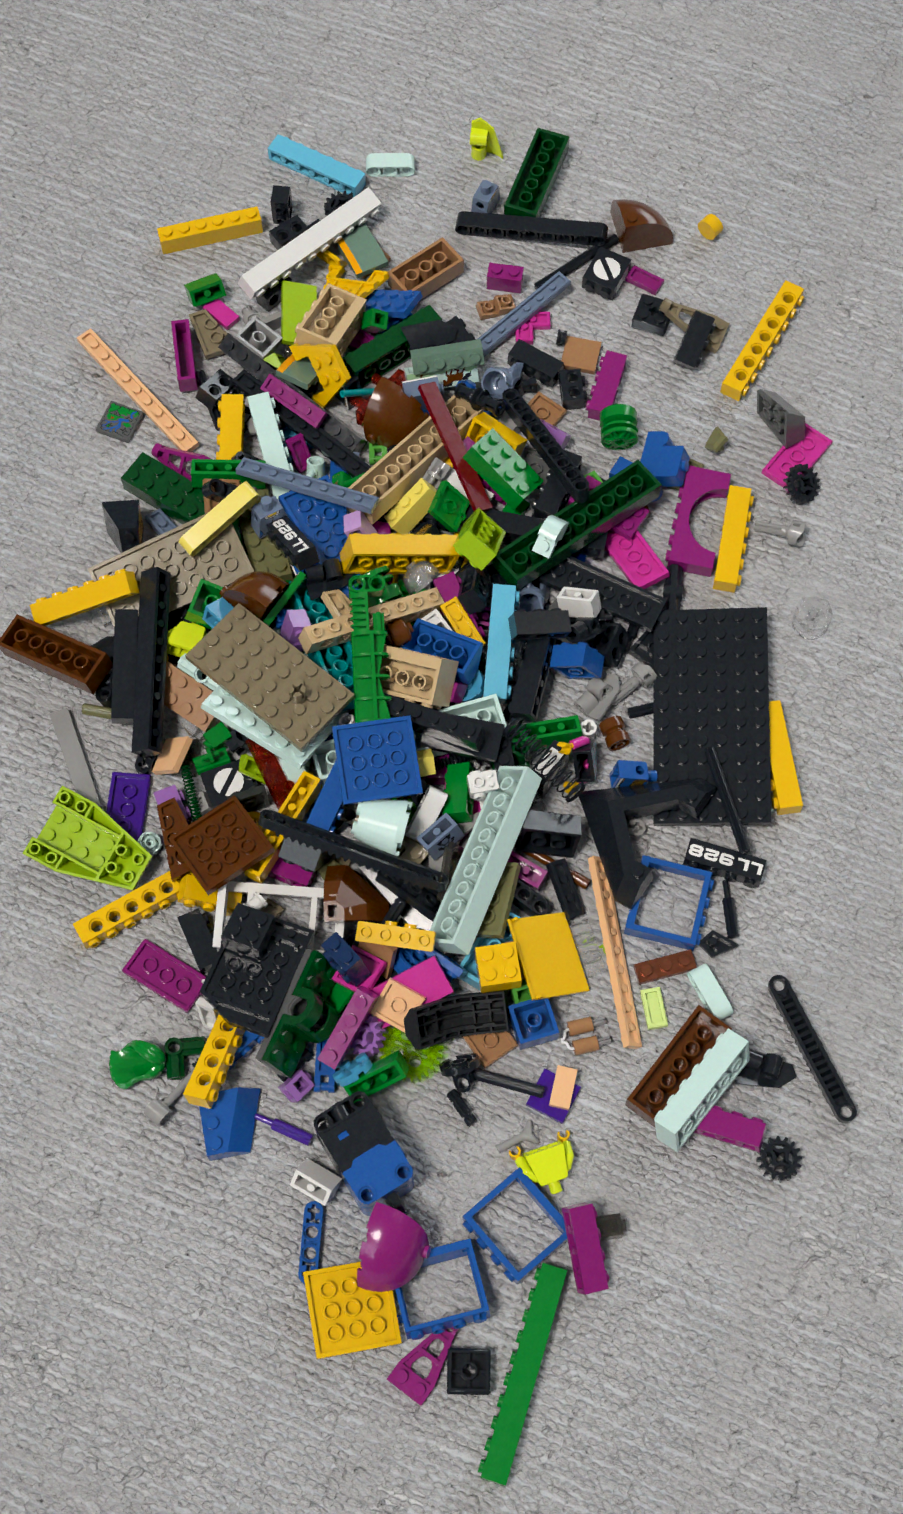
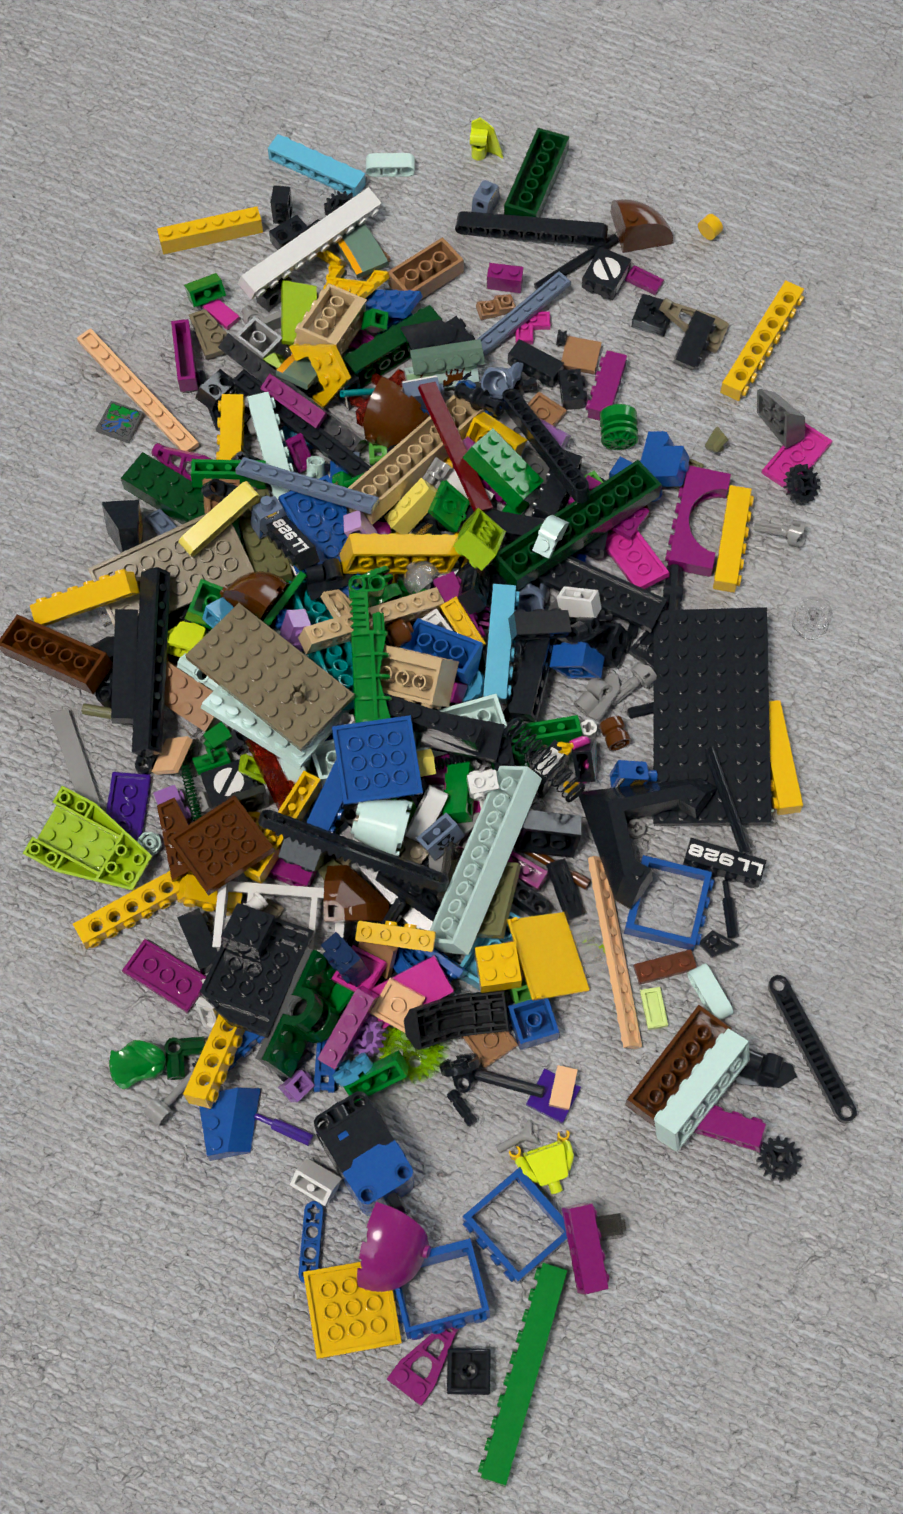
(586, 1044): medium nougat piece -> none

